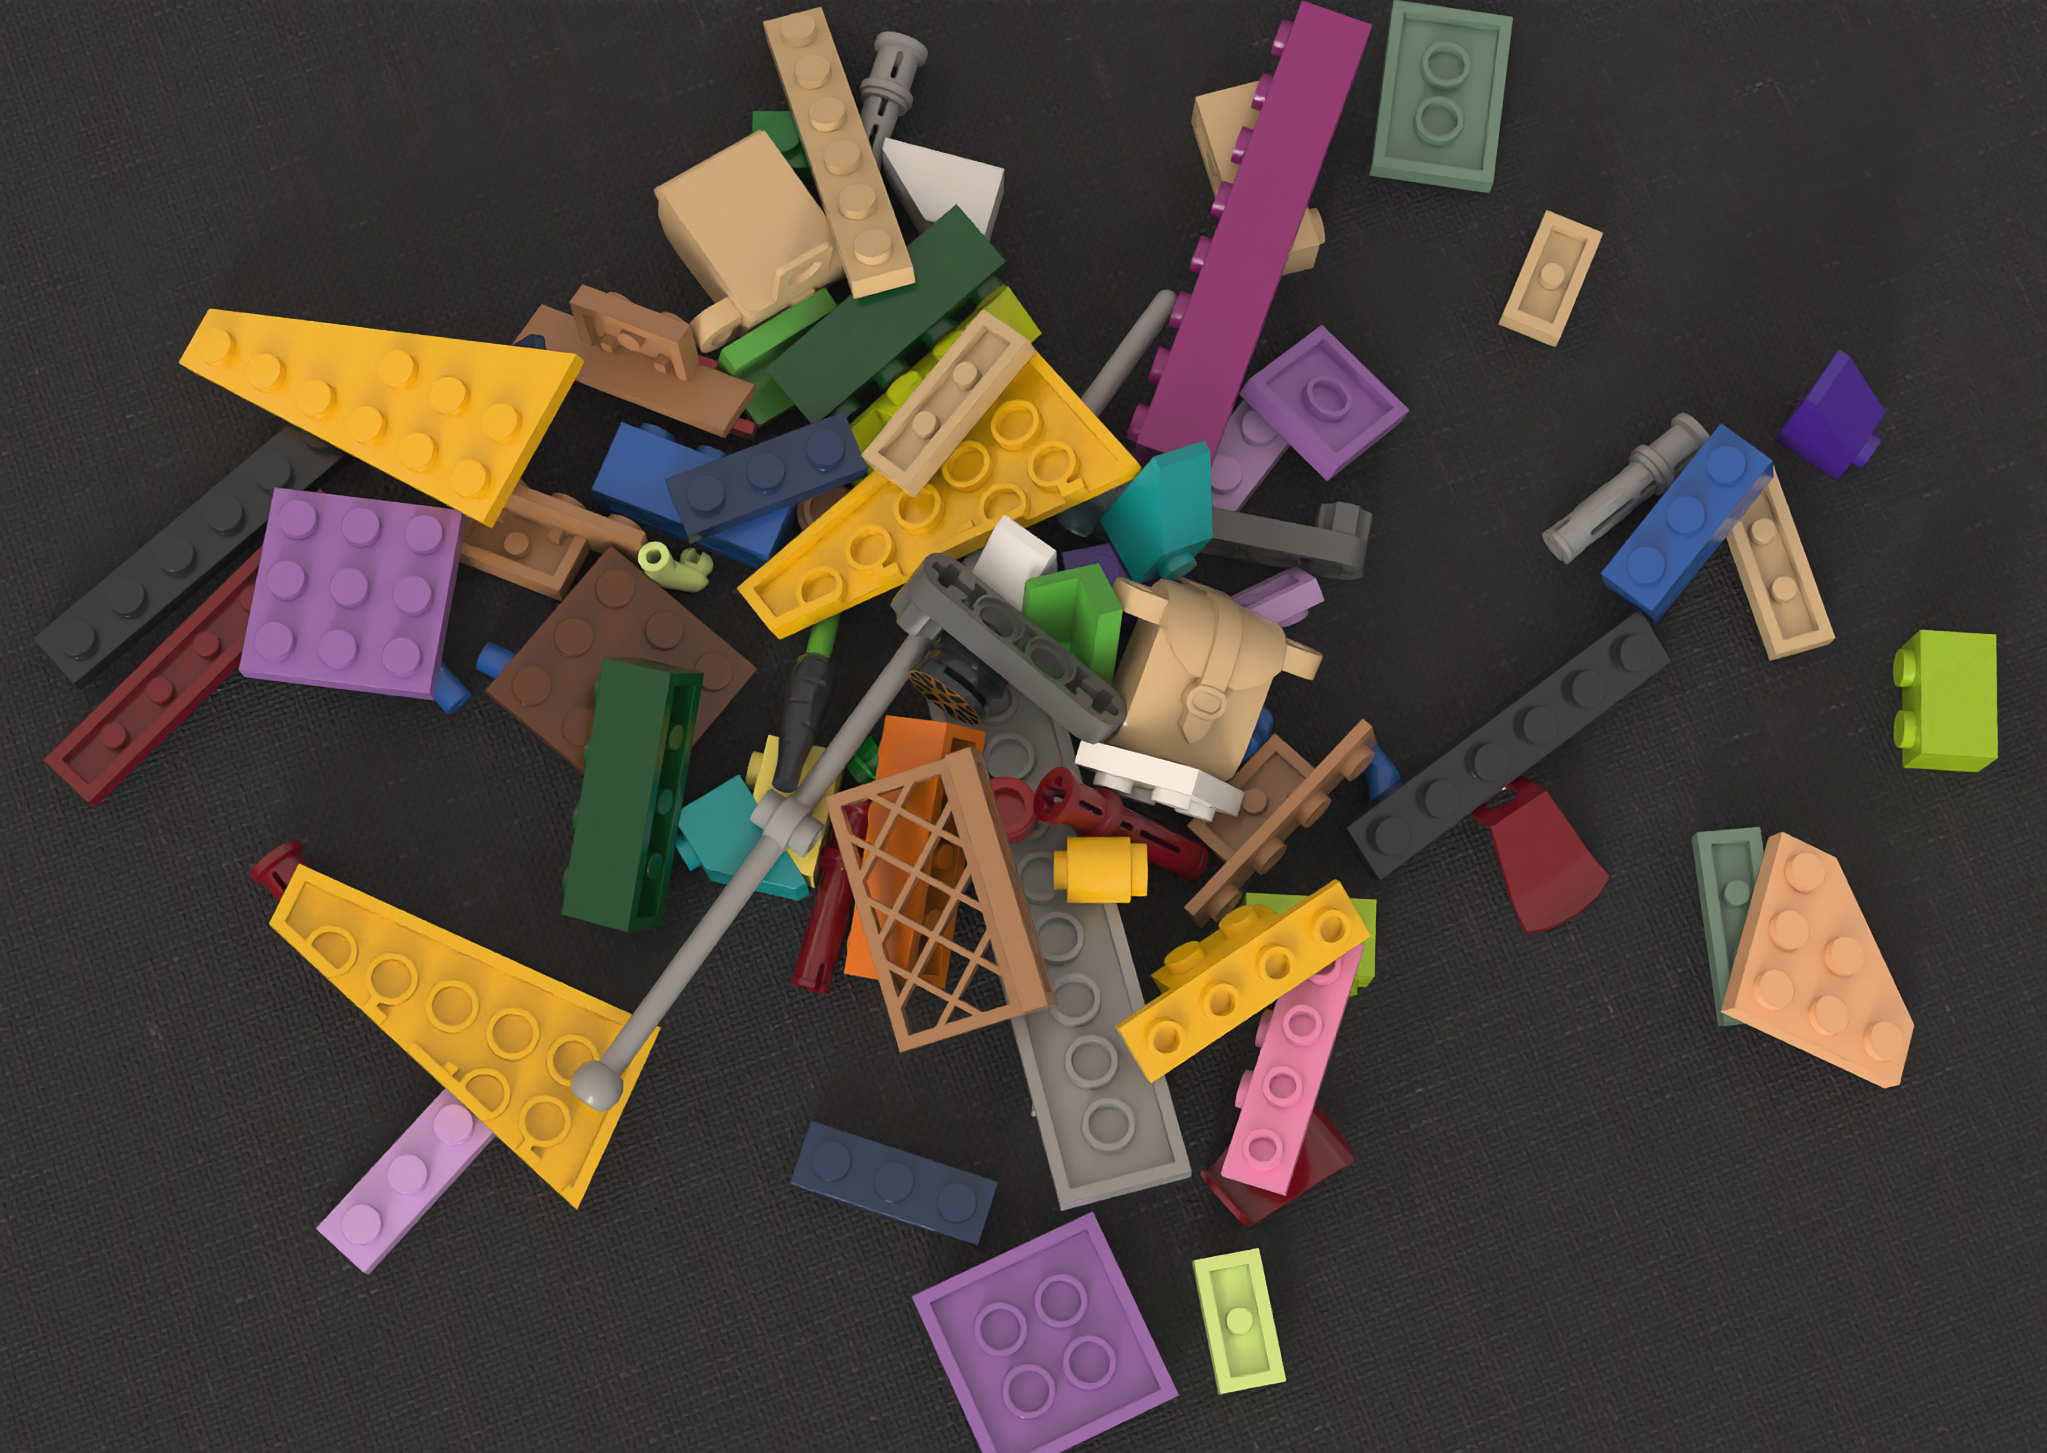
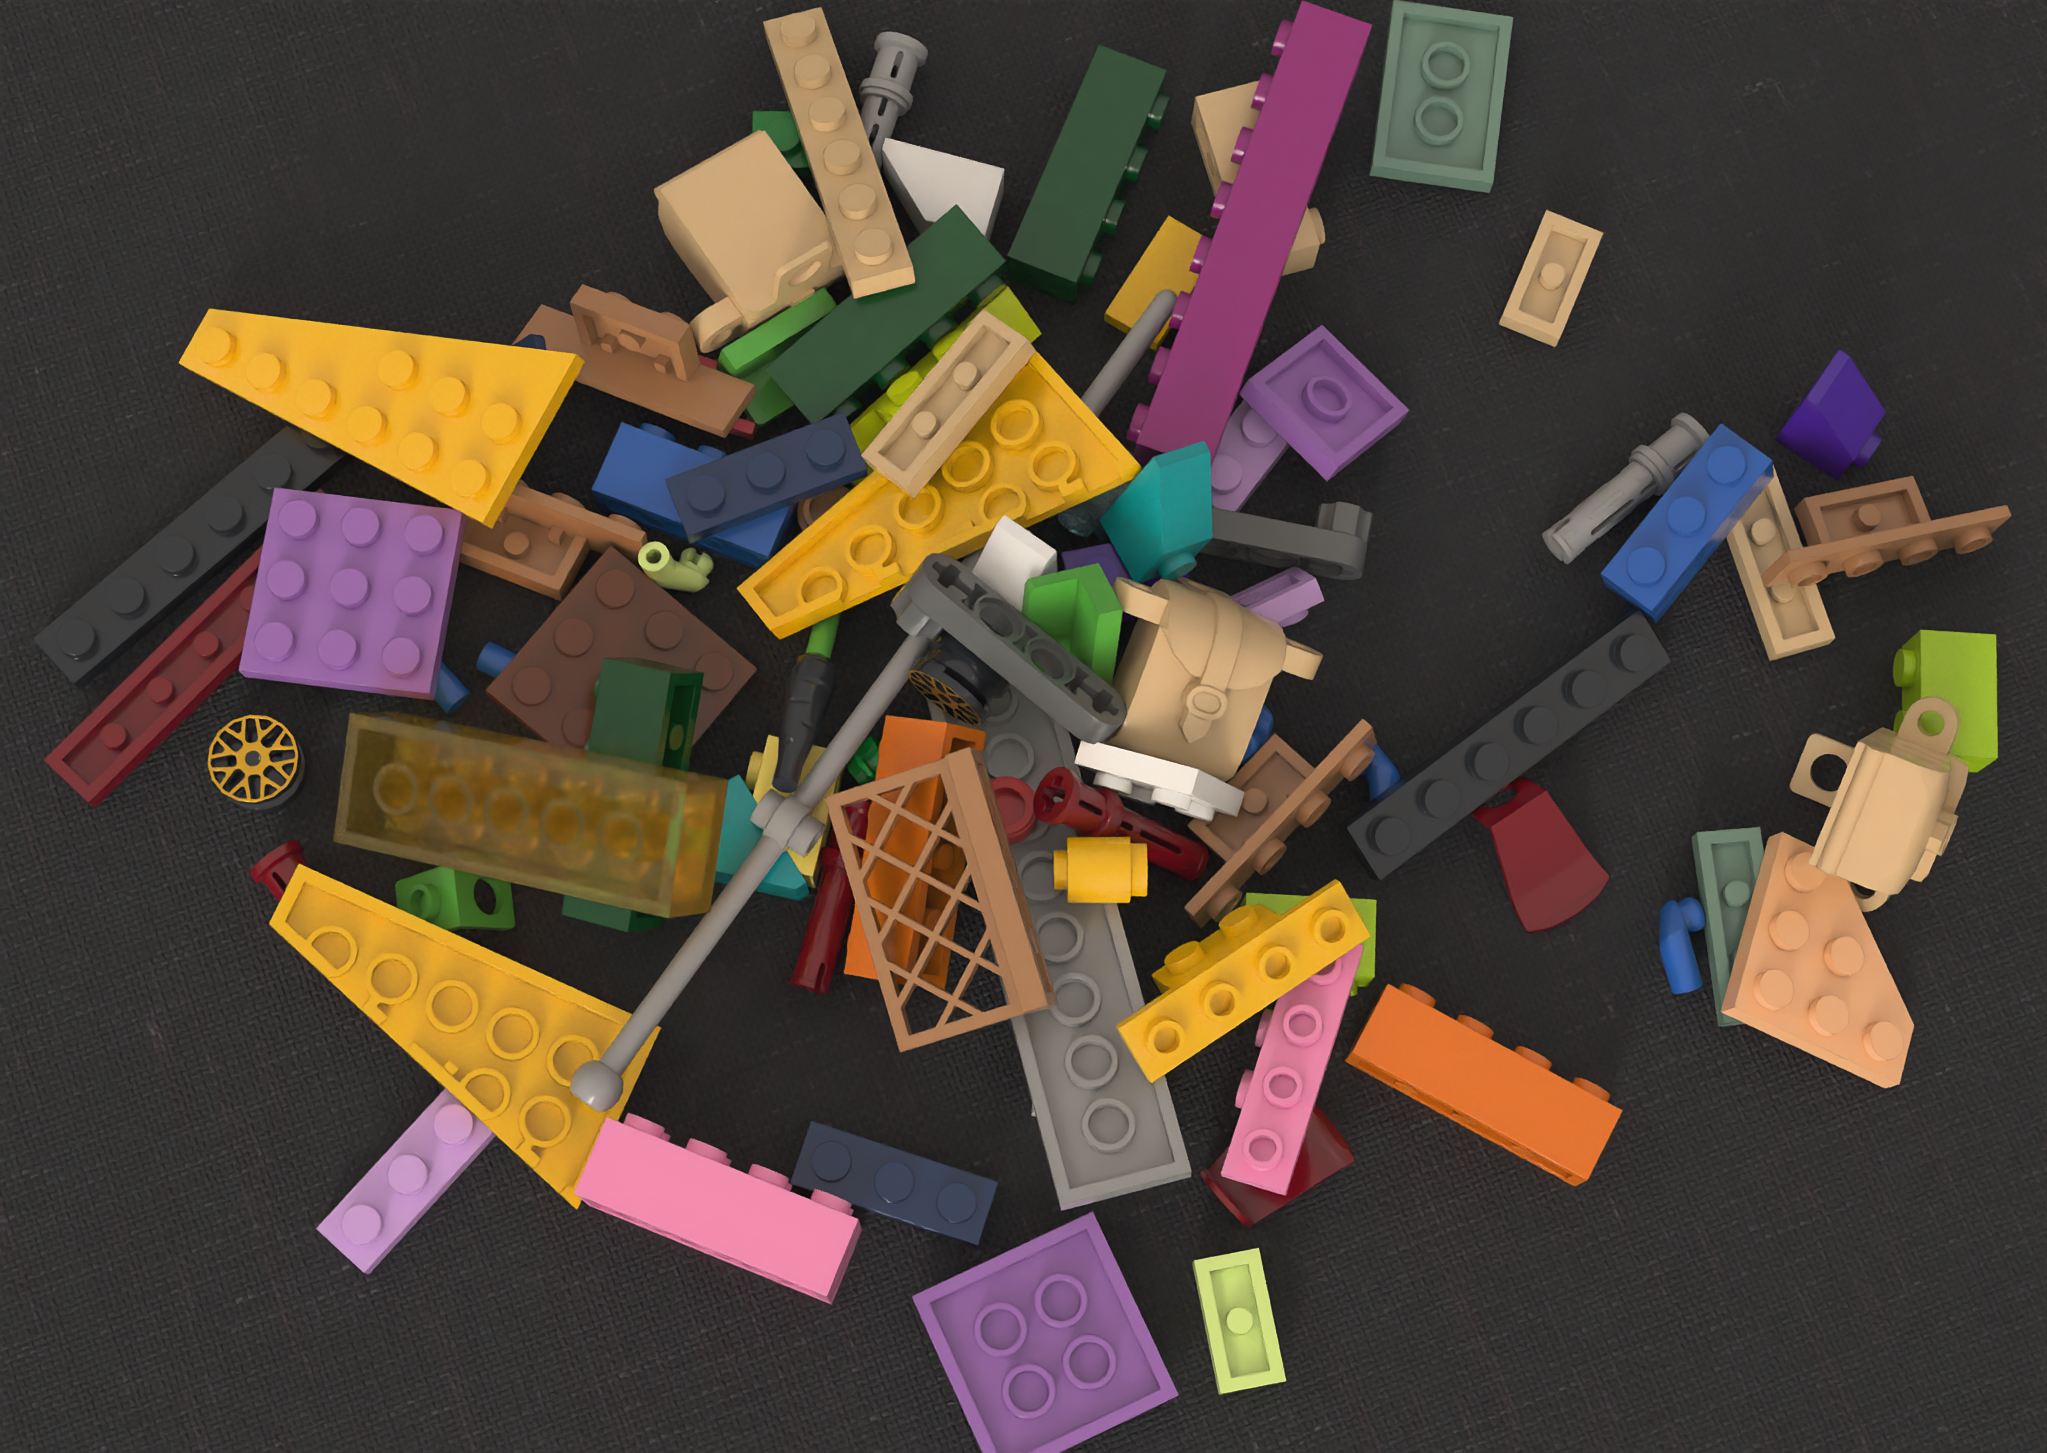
(258, 764): none -> black wheel
(448, 901): none -> bright green bracket
(531, 812): none -> clear yellow brick
(719, 1209): none -> bright pink brick
(1087, 175): none -> dark green brick
(1160, 268): none -> yellow tile
(1483, 1084): none -> orange brick
(1675, 944): none -> blue arm
(1874, 525): none -> medium nougat bracket
(1891, 803): none -> tan piece

